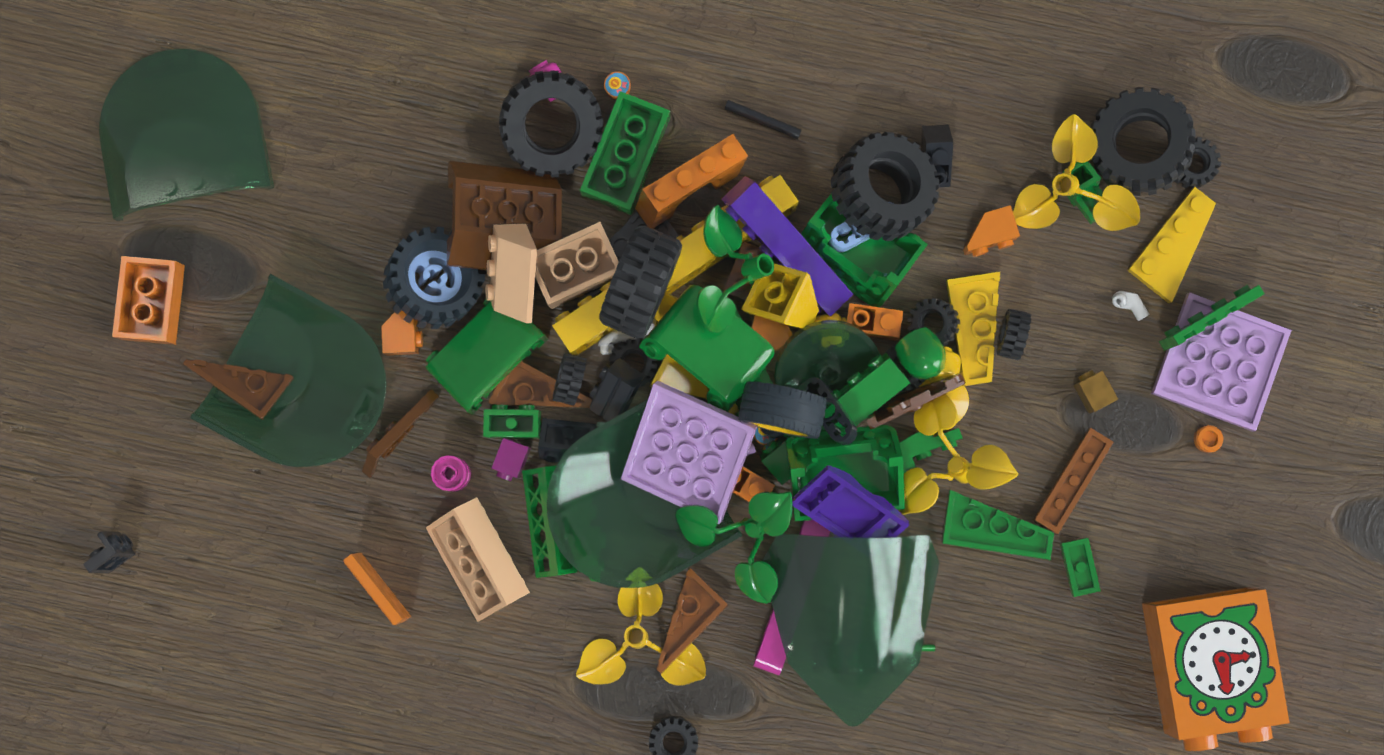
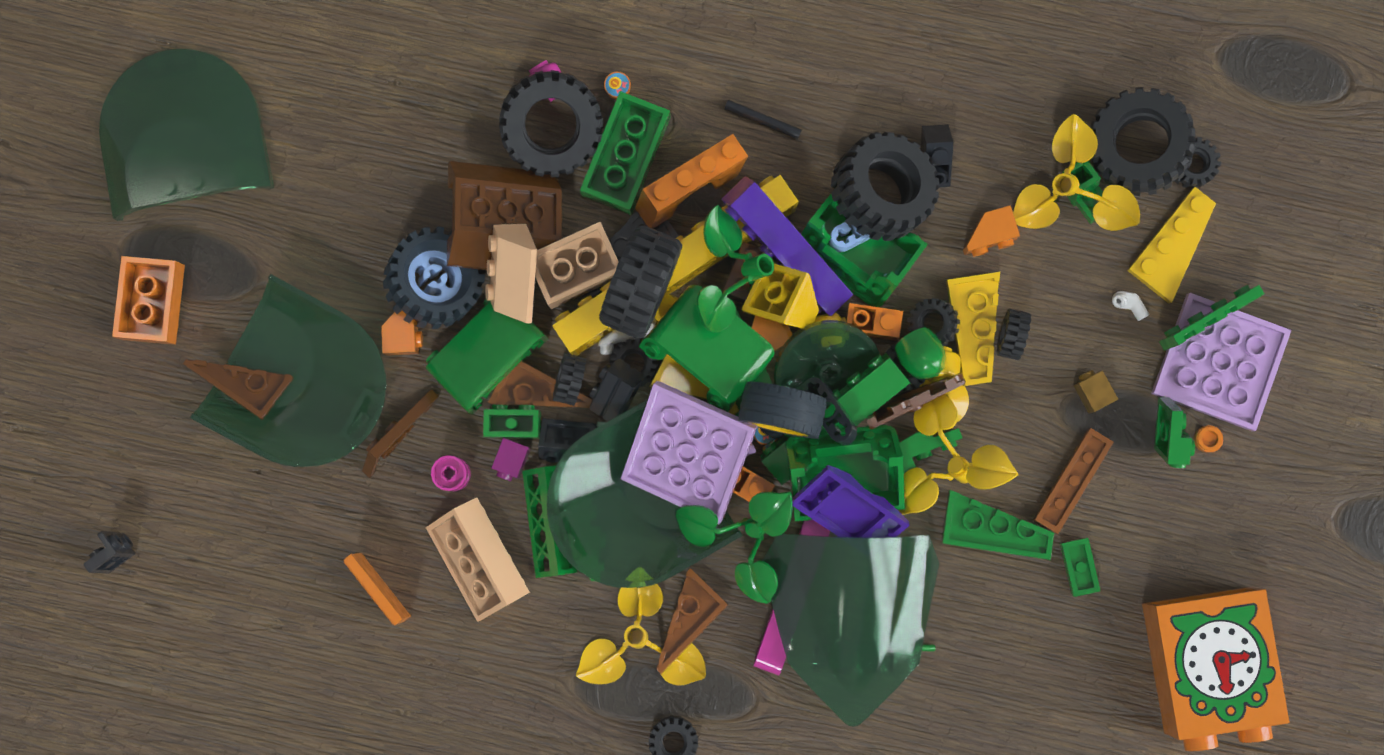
(1170, 437): none -> green plate

